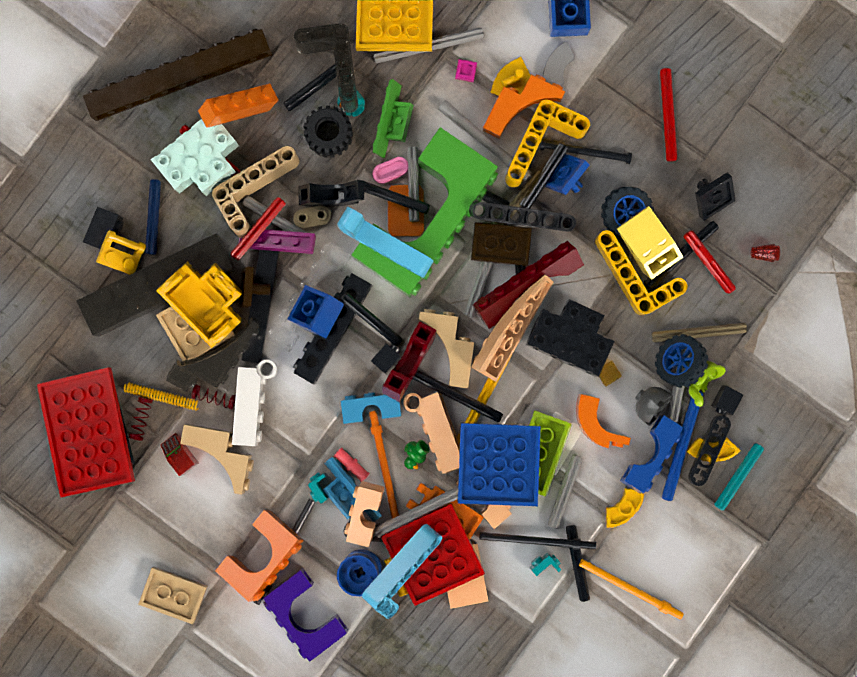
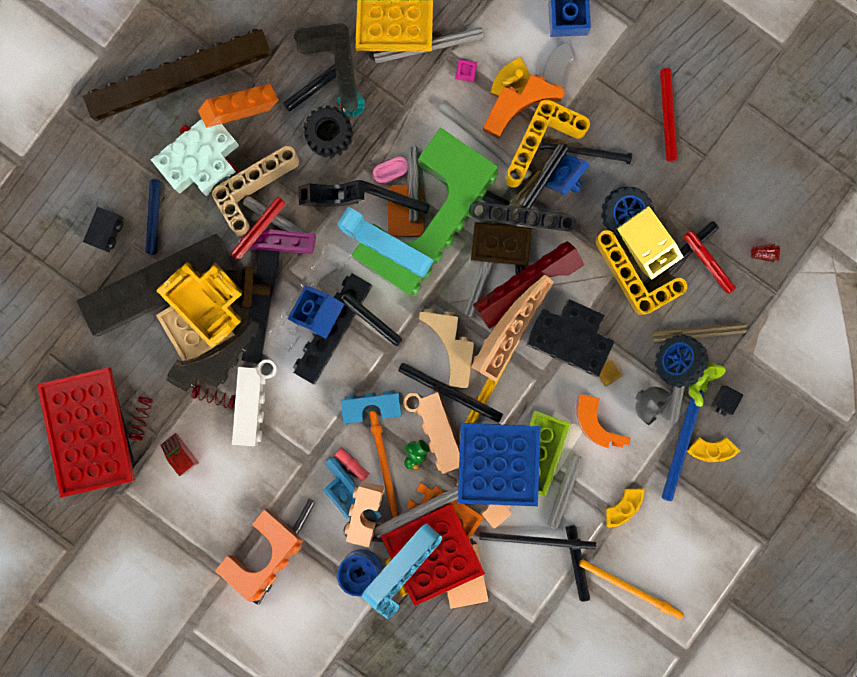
(118, 259): yellow plate -> none
(164, 393): yellow piece -> none
(172, 595): tan plate -> none
(218, 445): tan arch -> none
(310, 641): dark purple arch -> none
(312, 219): dark tan plate -> none
(316, 490): teal bracket -> none
(387, 358): black brick -> none
(393, 120): bright green bracket -> none
(415, 352): dark red arch -> none
(541, 563): teal bracket -> none
(665, 434): blue arch -> none
(713, 452): black beam -> none
(714, 196): black tile -> none
(739, 476): teal axle -> none

